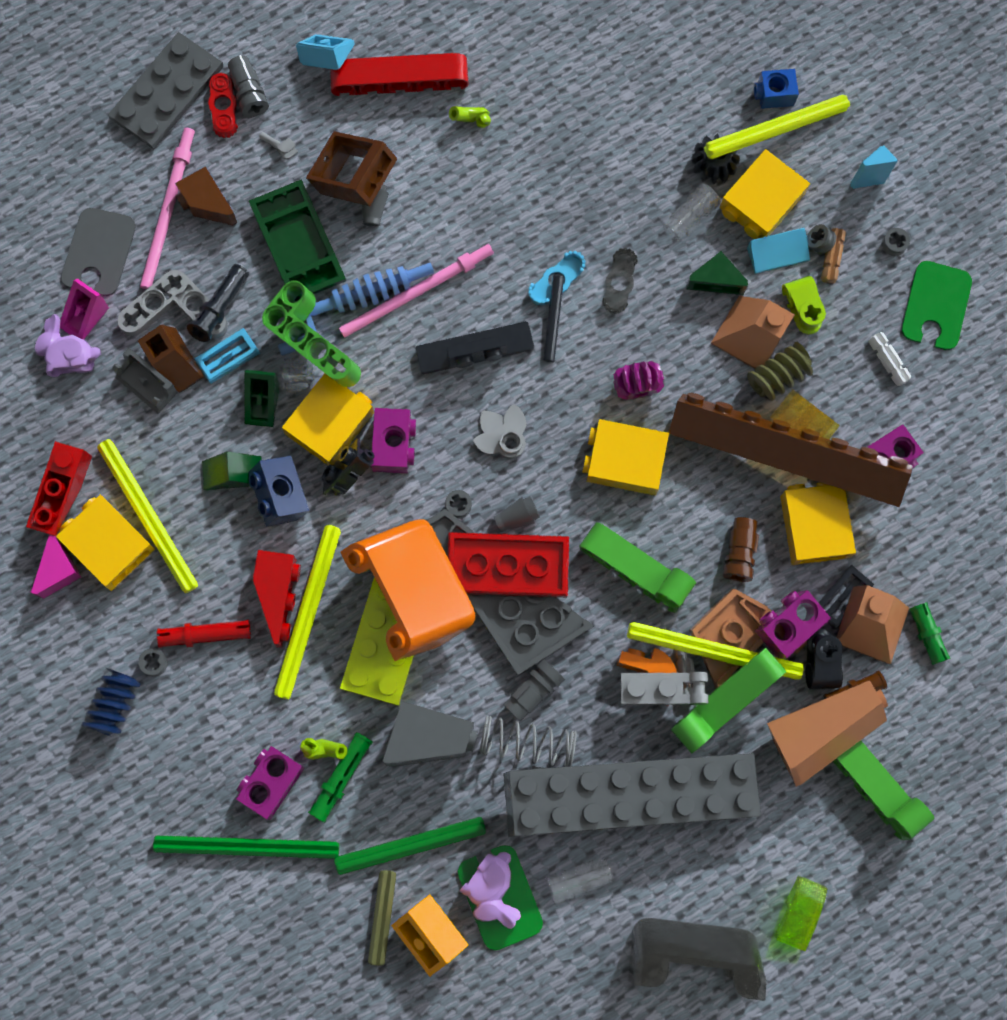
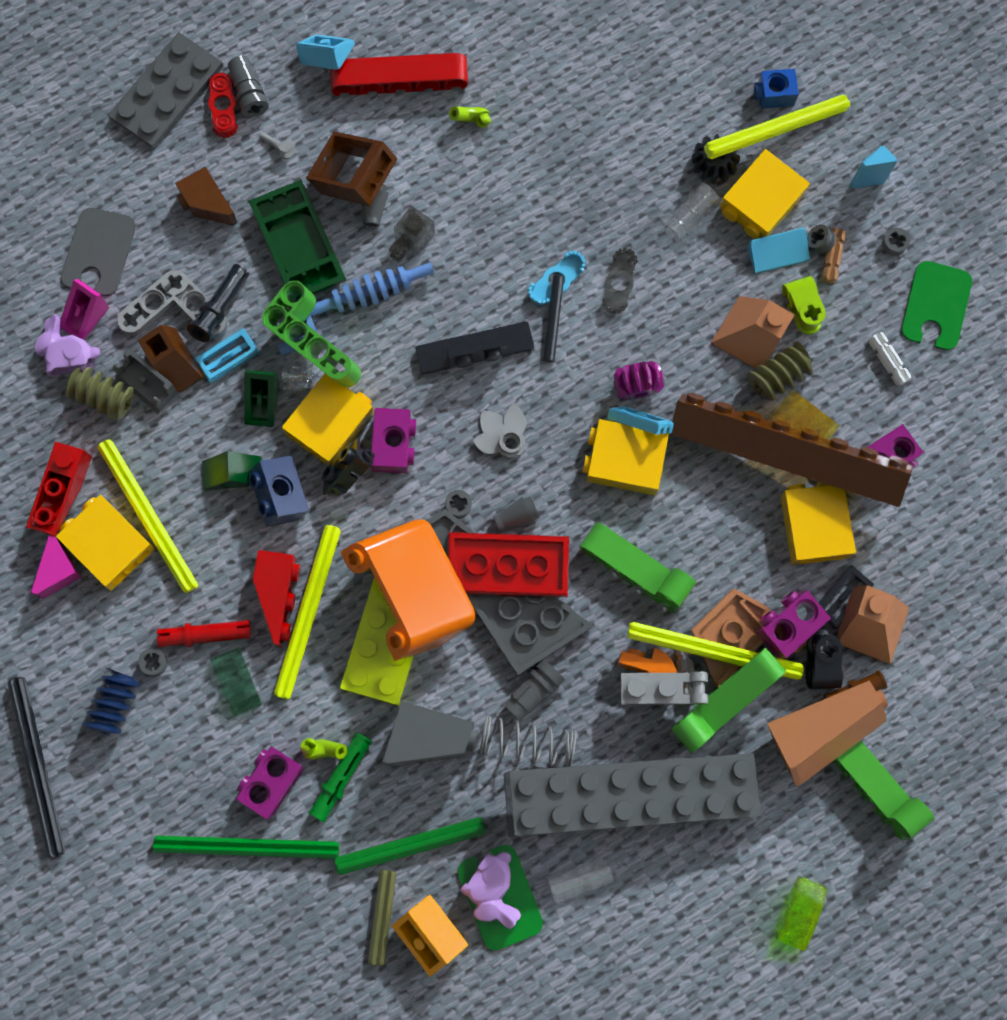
(36, 767): none -> black axle
(99, 394): none -> olive piece
(181, 158): bright pink bar -> none
(236, 681): none -> clear green slope
(411, 233): none -> clear smoke brick
(464, 263): bright pink bar -> none
(640, 420): none -> medium azure tile
(665, 941): clear smoke windscreen -> none
(718, 276): dark green slope -> none
(742, 546): reddish brown axle -> none
(929, 633): green pin -> none

